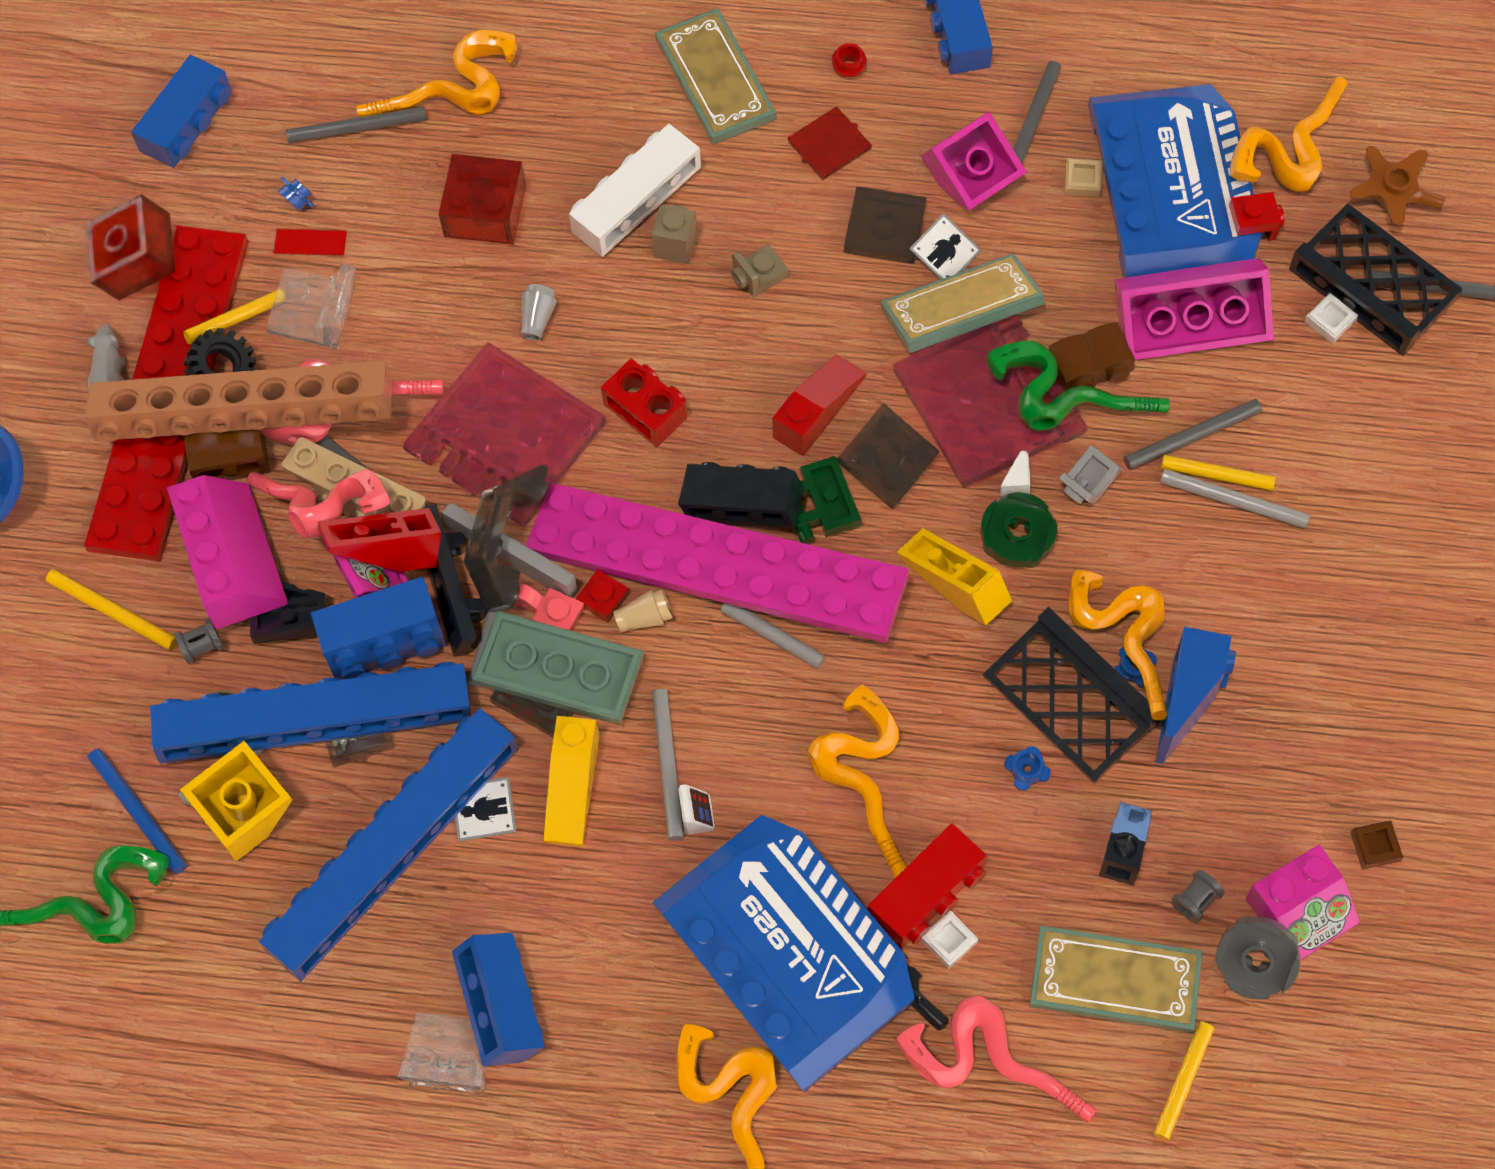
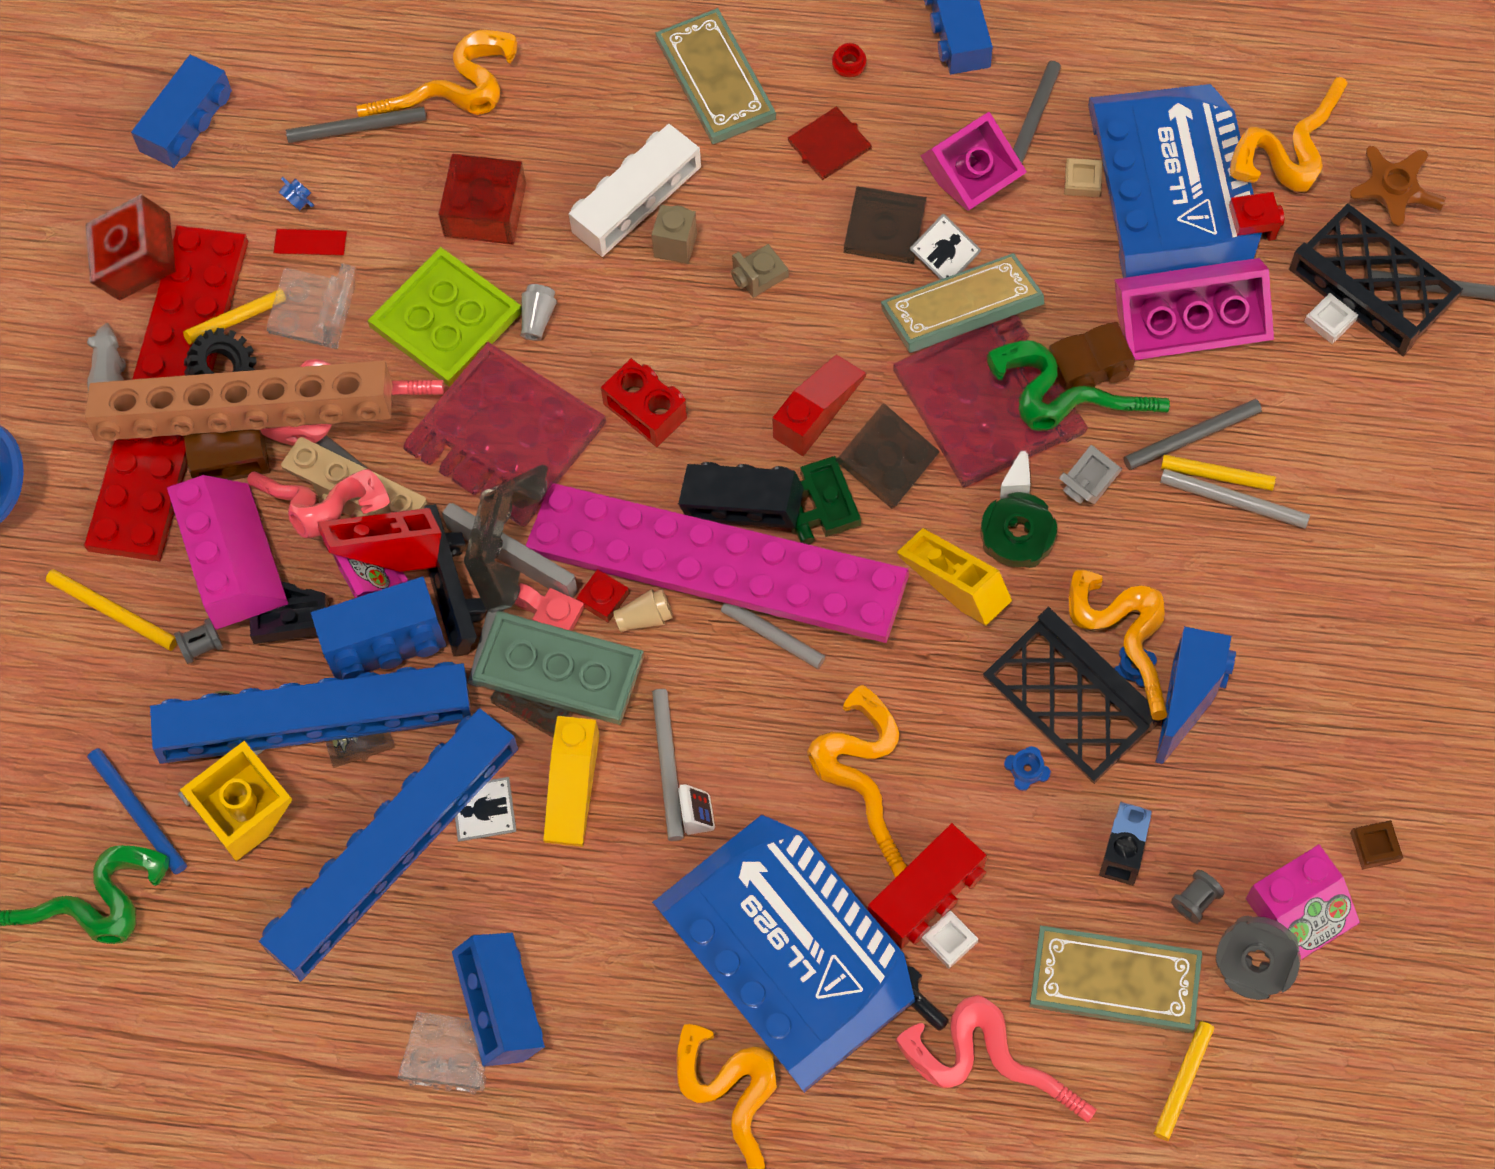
(444, 316): none -> lime plate

